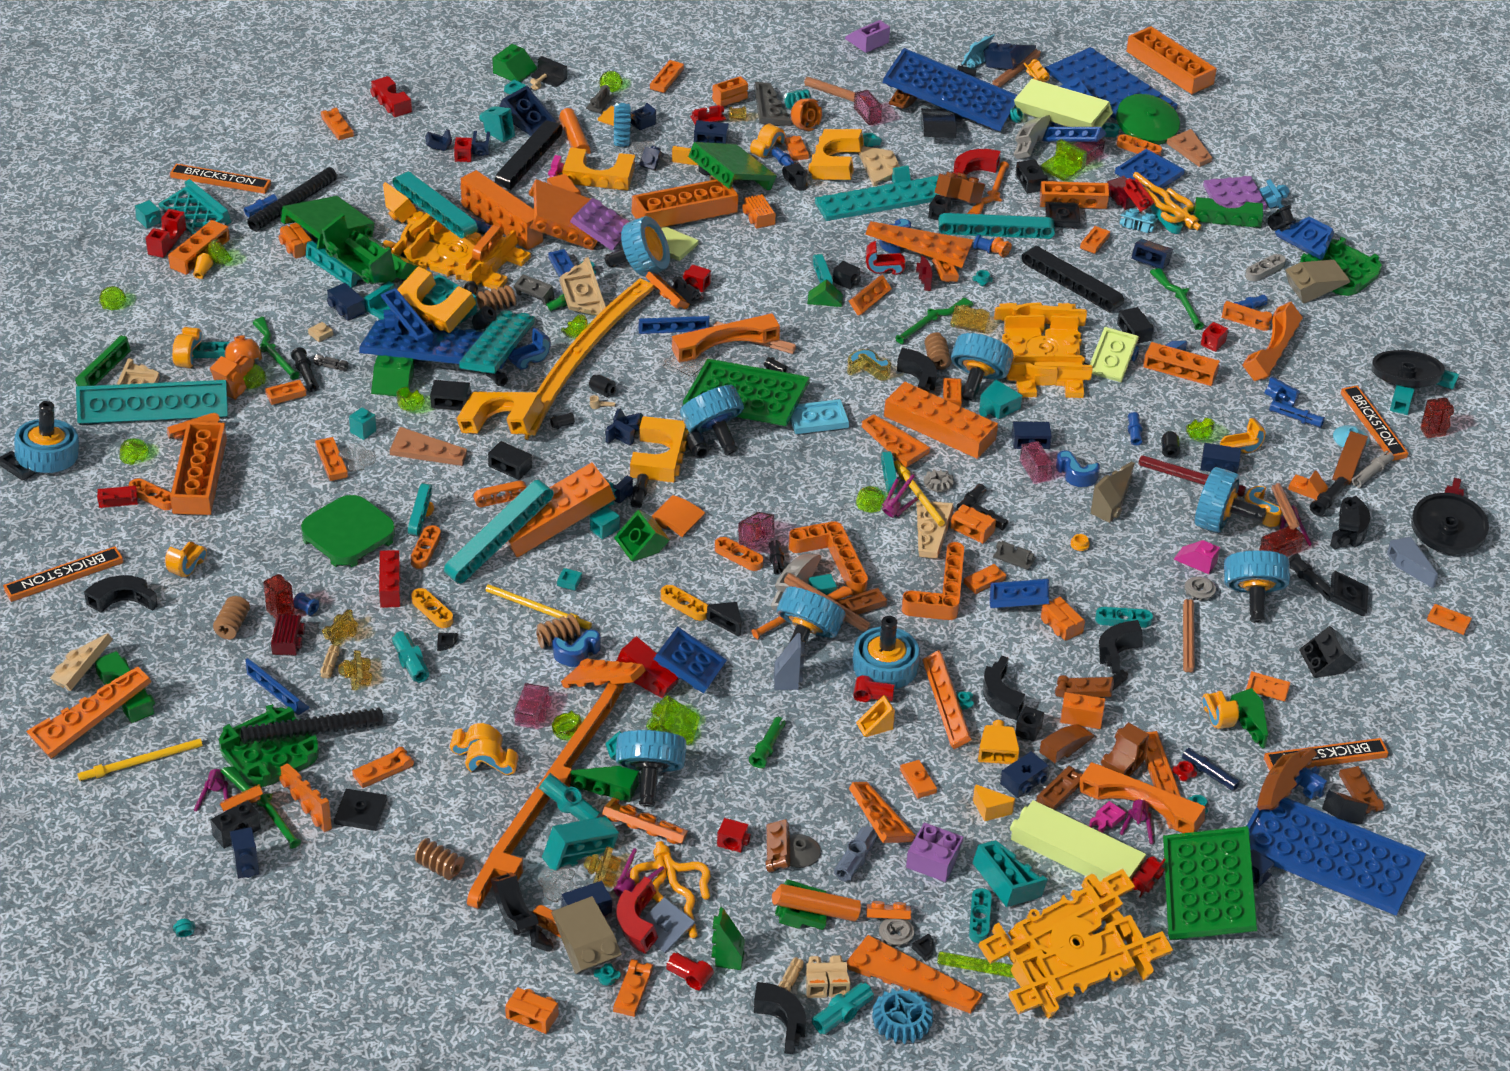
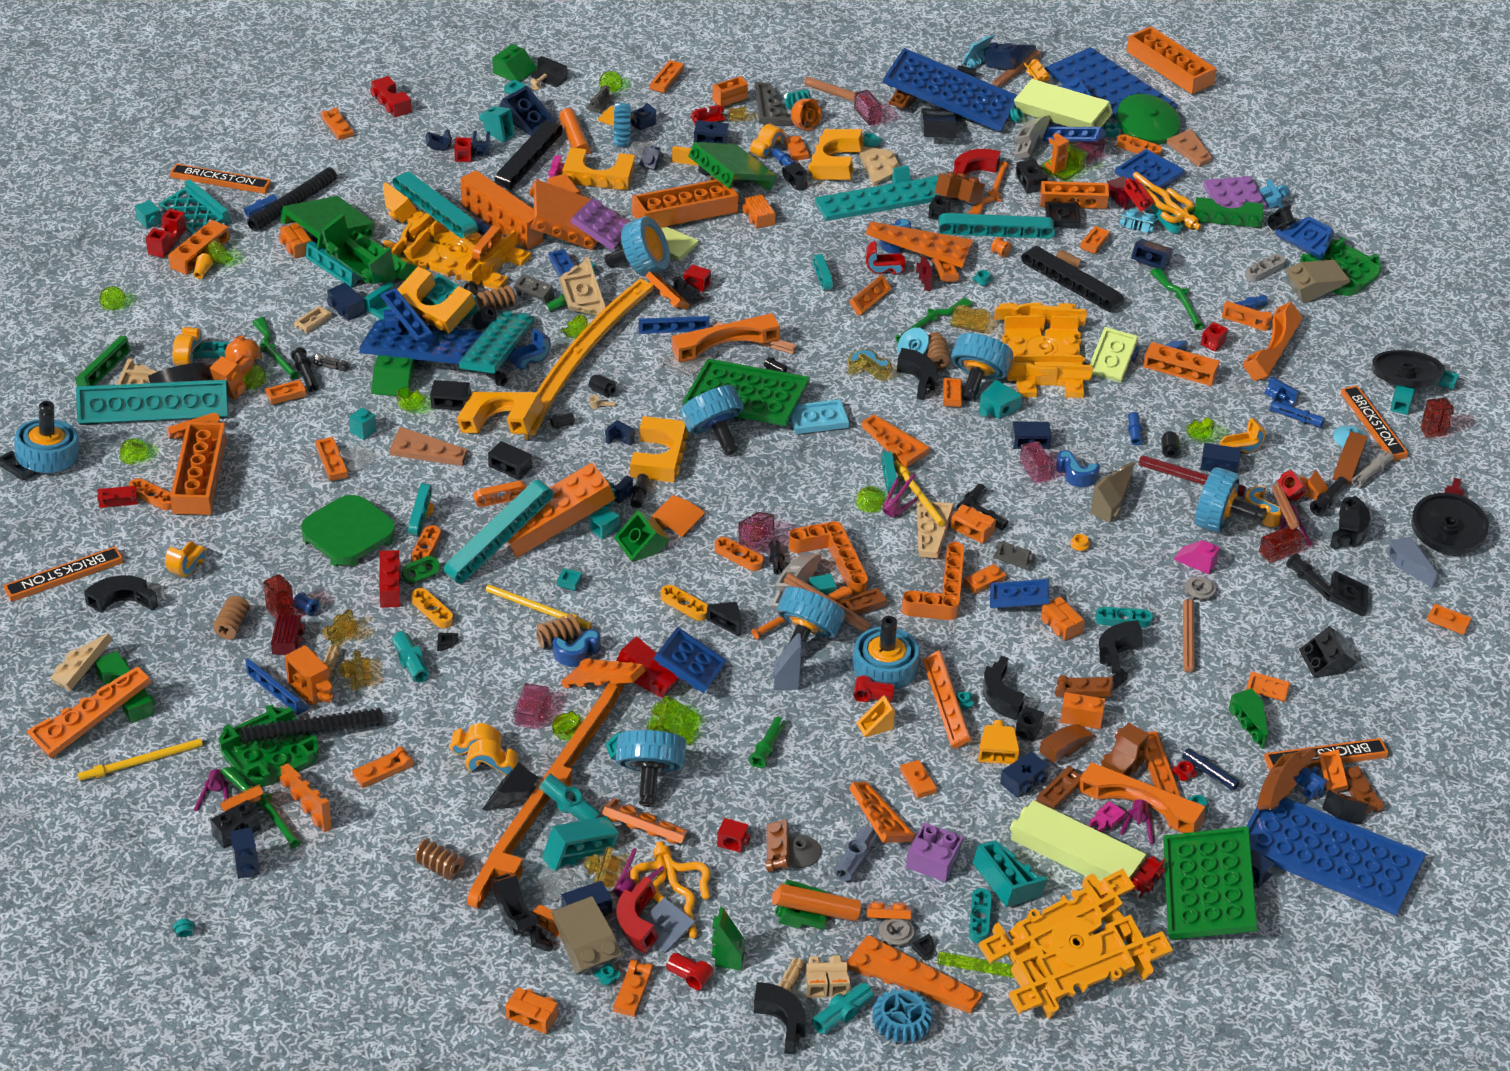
(183, 373): none -> black arch
(308, 676): none -> orange hinge
(314, 320): none -> tan tile
(320, 332): tan plate -> none
(360, 809): black plate -> none
(419, 569): none -> green plate
(512, 788): none -> black slope
(607, 781): green slope -> none
(631, 420): dark blue bracket -> none
(697, 445): black brick -> none
(825, 295): green slope -> none
(846, 275): black brick -> none
(870, 36): medium lavender slope -> none
(914, 339): none -> medium azure dish
(934, 484): light grey gear -> none
(940, 419): orange brick -> none
(983, 243): blue bush -> none
(992, 803): light orange slope -> none
(1059, 153): none -> orange hinge
(1069, 258): none -> medium nougat cone
(1135, 323): black brick -> none
(1221, 713): light orange animal -> none
(1257, 574): dark azure wheel -> none
(1299, 488): none -> red brick
(1333, 770): none -> orange plate

